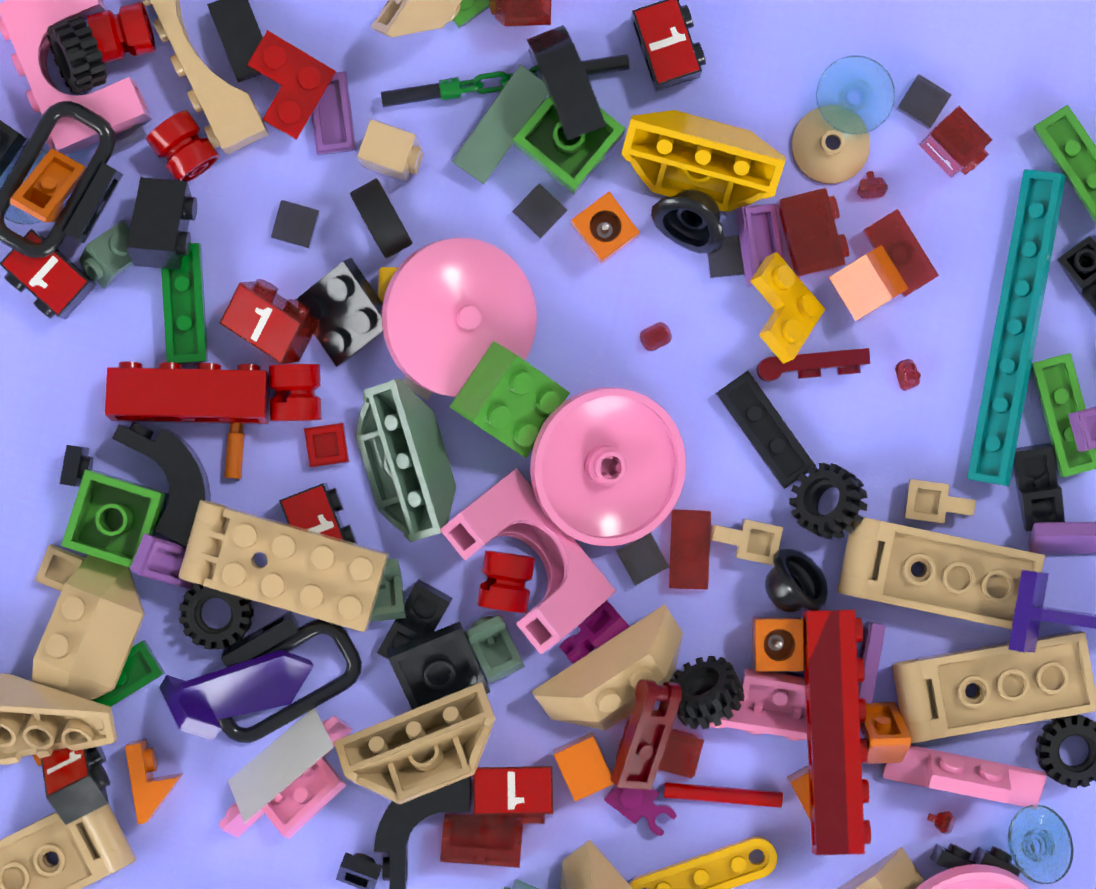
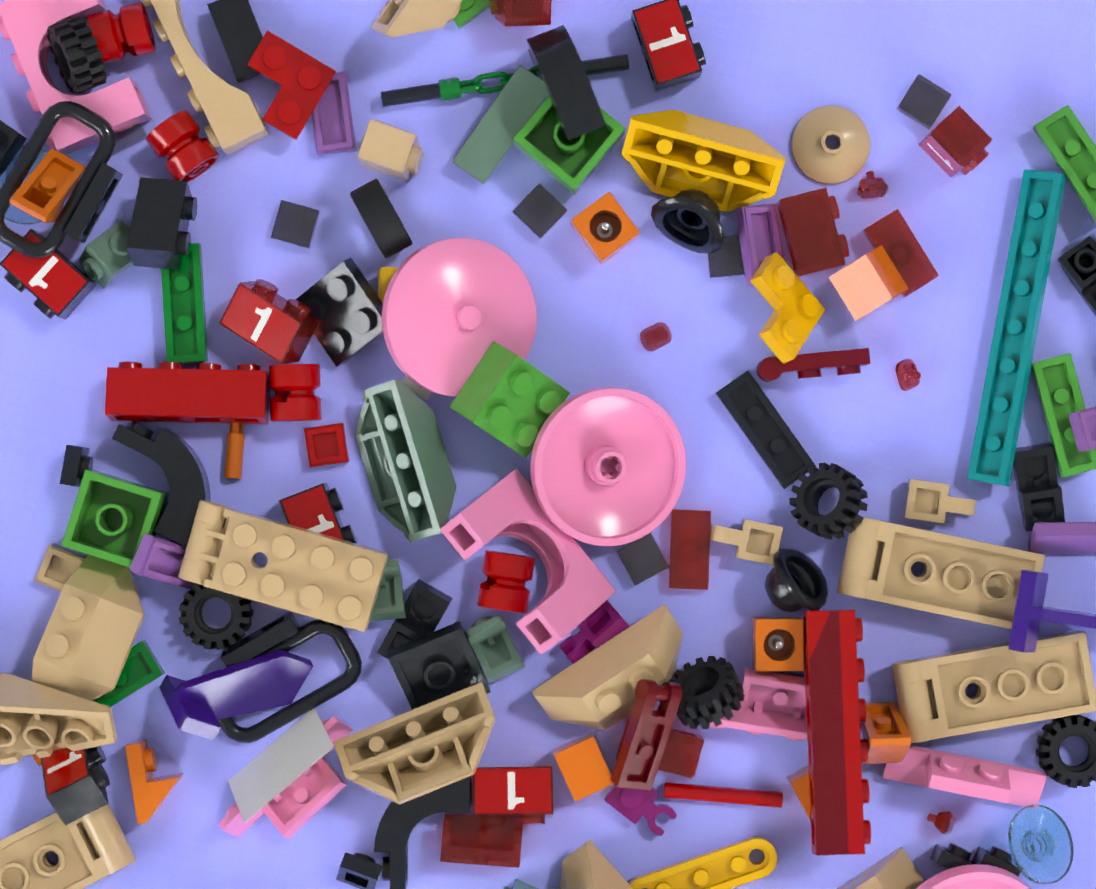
(866, 78): clear light blue dish -> none
(870, 652): medium lavender tile -> none

